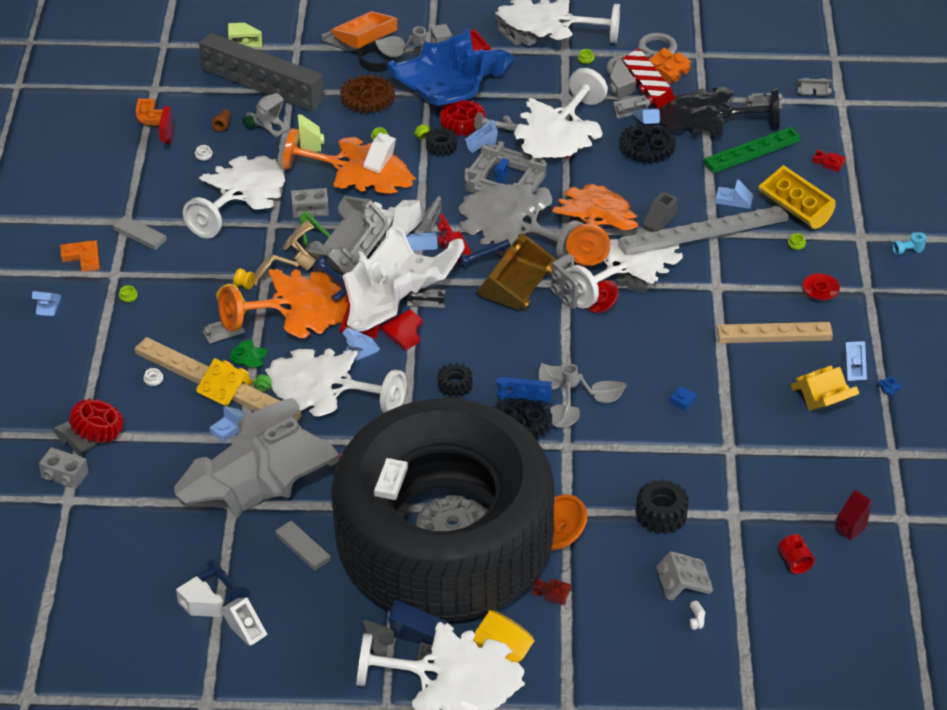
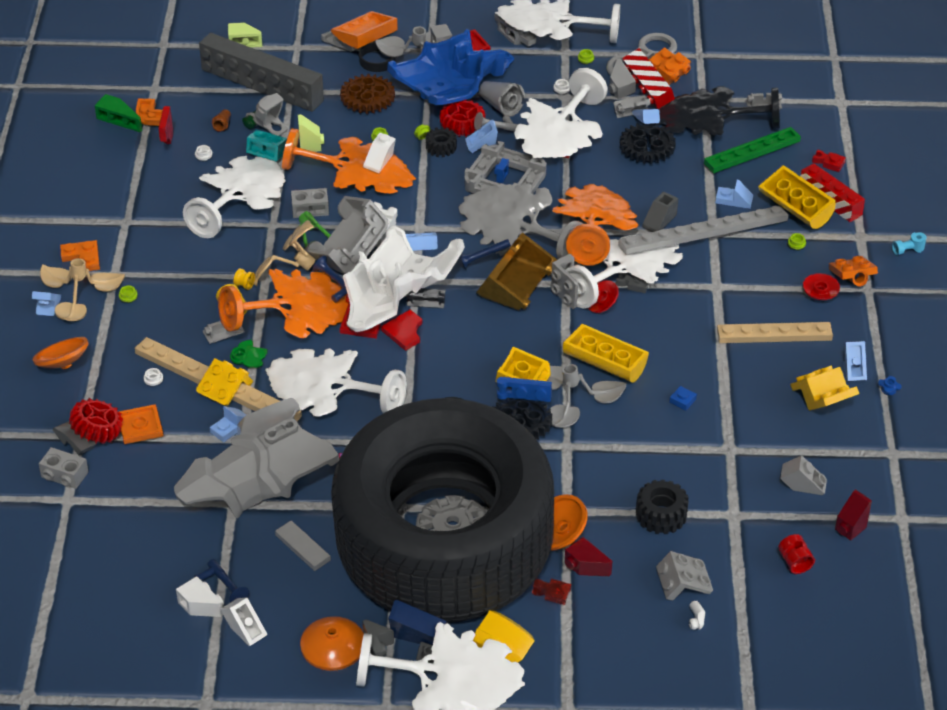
(57, 277): none -> tan plant
(61, 353): none -> orange dish
(117, 112): none -> green slope
(140, 232): light grey tile -> none
(141, 424): none -> orange plate
(262, 383): bright green plate -> none
(266, 145): none -> teal brick
(334, 650): none -> orange dish
(361, 343): light blue slope -> none
(391, 479): white plate -> none
(407, 215): white slope -> none
(430, 216): light grey slope -> none
(446, 235): red bracket -> none
(455, 372): black tyre -> none
(503, 96): none -> light grey cone
(524, 366): none -> yellow slope
(561, 86): none -> white plate
(587, 559): none -> dark red slope
(606, 353): none -> yellow brick
(803, 476): none -> light grey slope
(806, 86): light grey hinge -> none
(848, 202): none -> red brick
(849, 268): none -> orange plate

